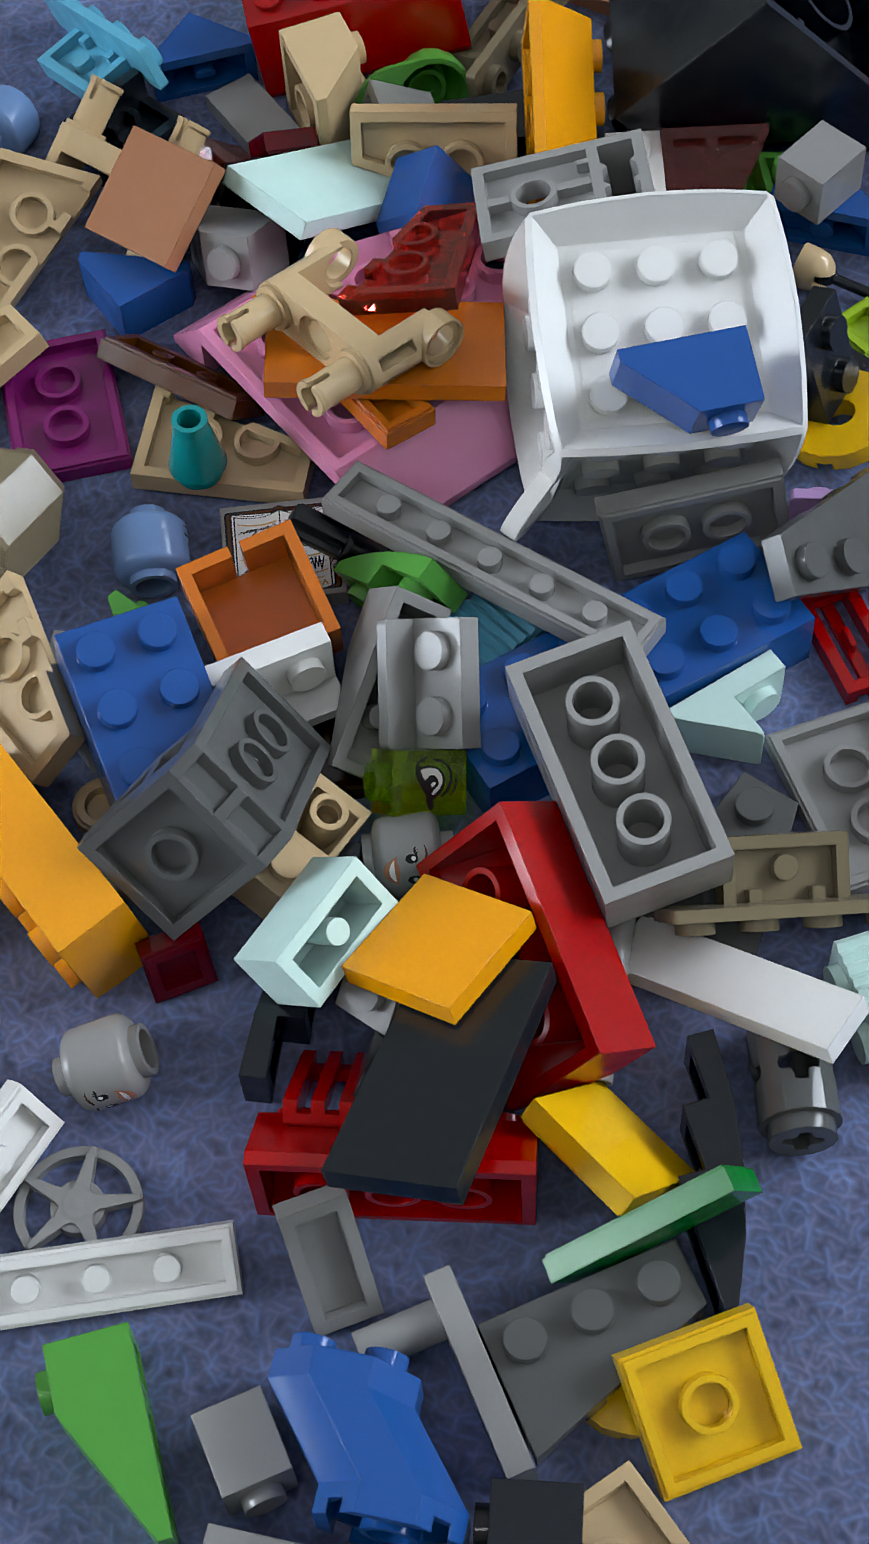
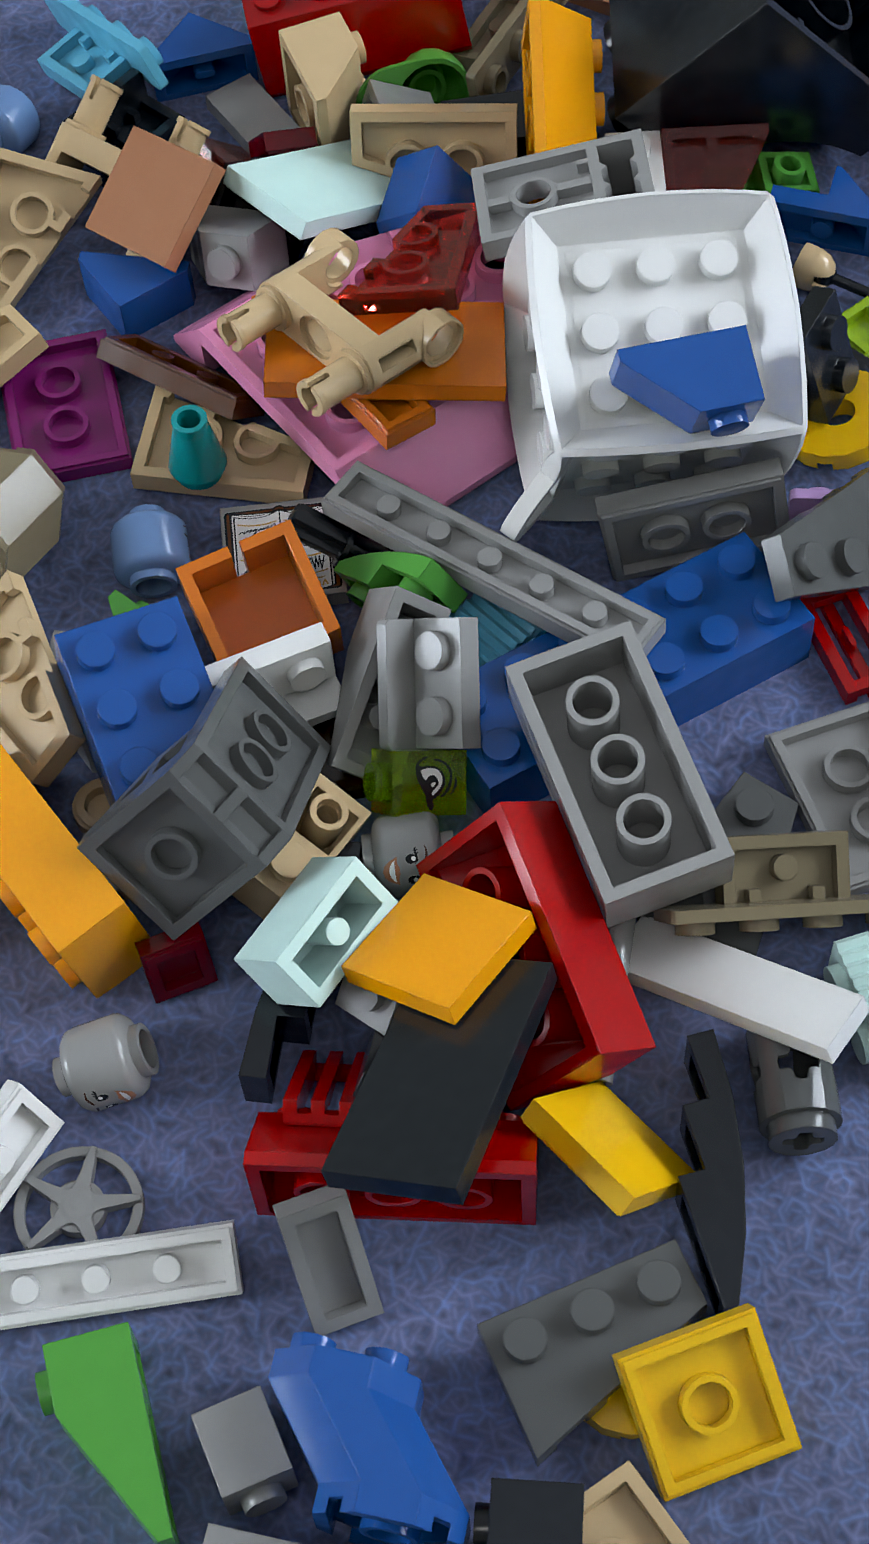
(449, 1319): light grey piece -> none
(652, 1223): tile -> none
(724, 714): light aqua slope -> none
(819, 172): light grey brick -> none

